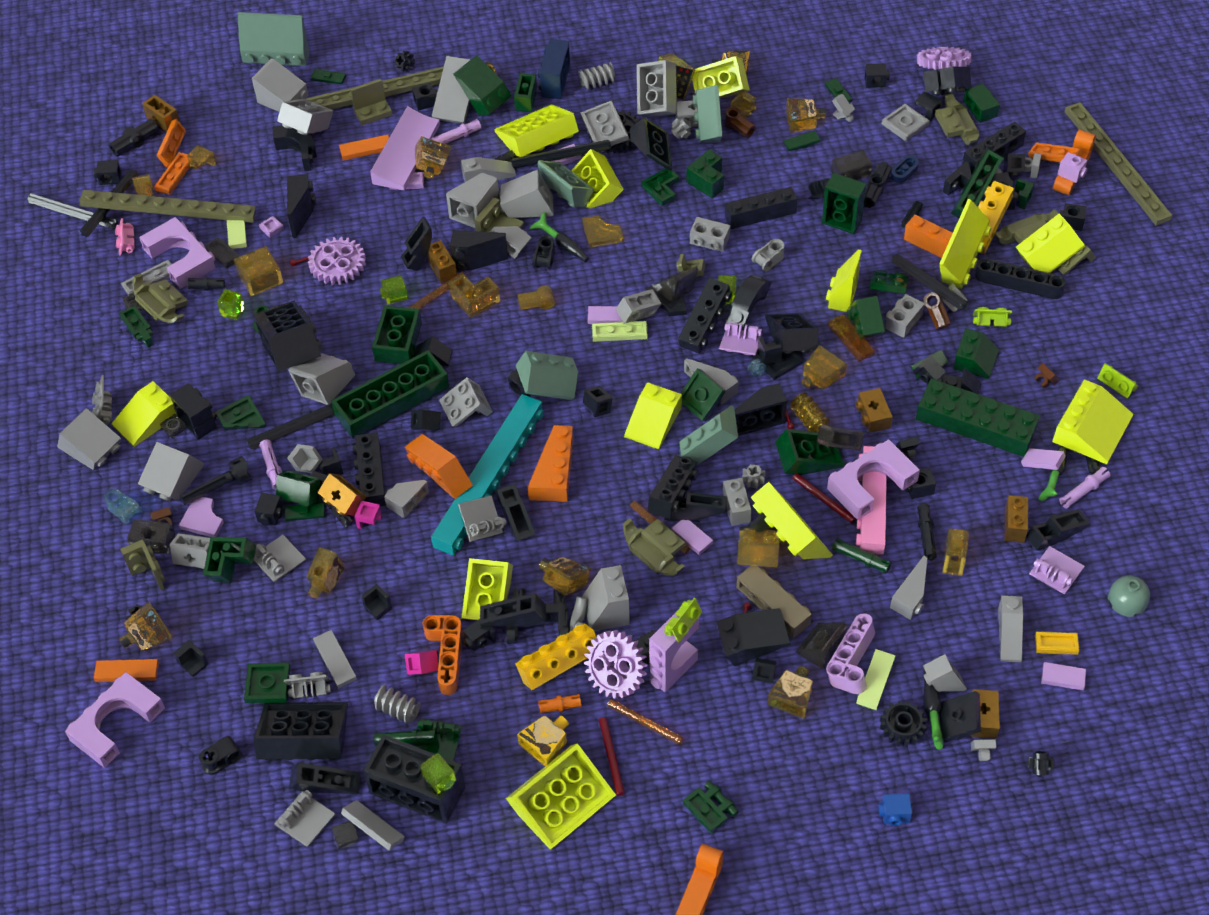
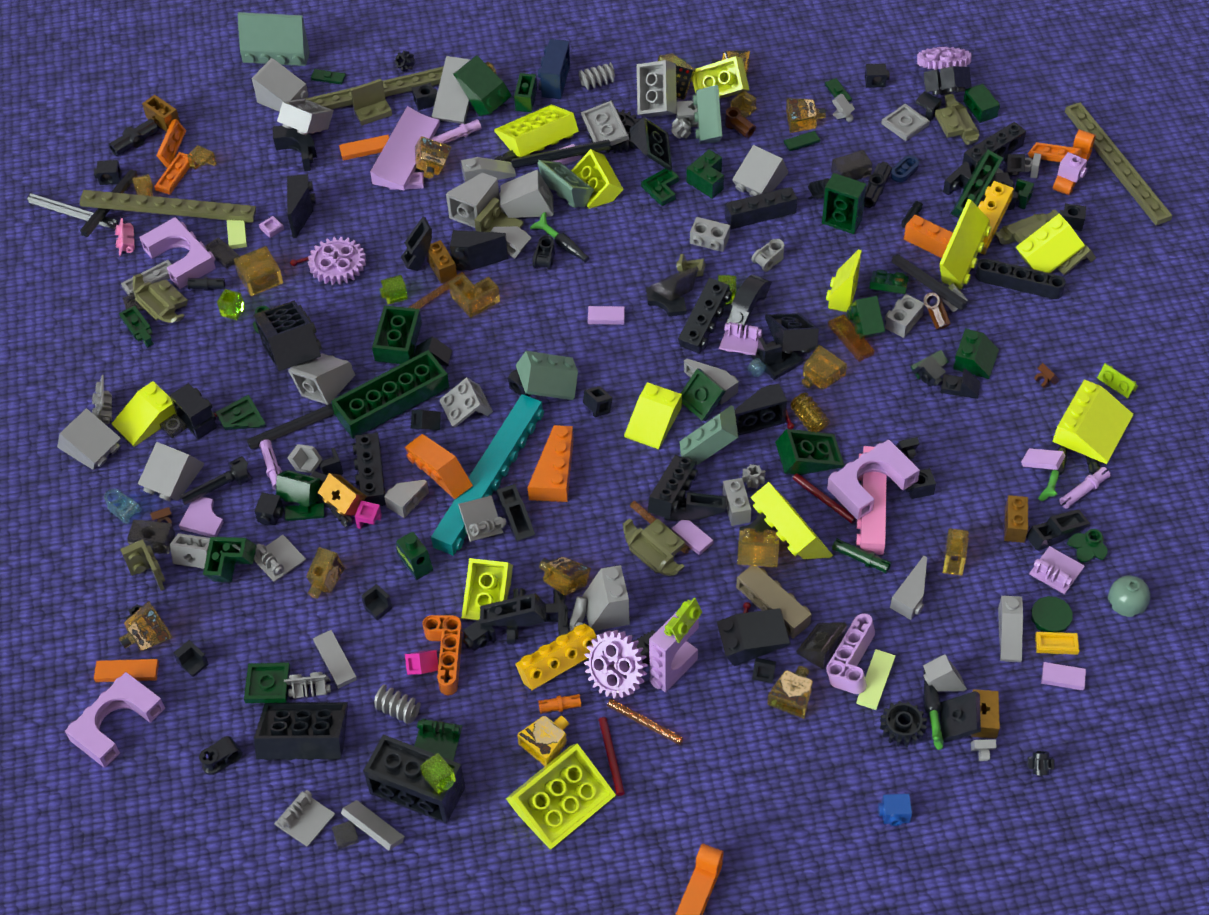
(323, 779): black slope -> none
(410, 737): dark green pin -> none
(411, 549): none -> dark green torso
(540, 298): clear yellow piece -> none
(600, 232): clear yellow tile -> none
(619, 331): yellowish green tile -> none
(638, 306): light grey brick -> none
(705, 809): dark green plate -> none
(760, 172): none -> light grey slope
(840, 437): clear smoke brick -> none
(874, 410): pearl gold brick -> none
(926, 524): black pin -> none
(977, 417): dark green brick -> none
(984, 315): lime hinge -> none
(1051, 614): none -> dark green tile
(1087, 547): none -> dark green plate

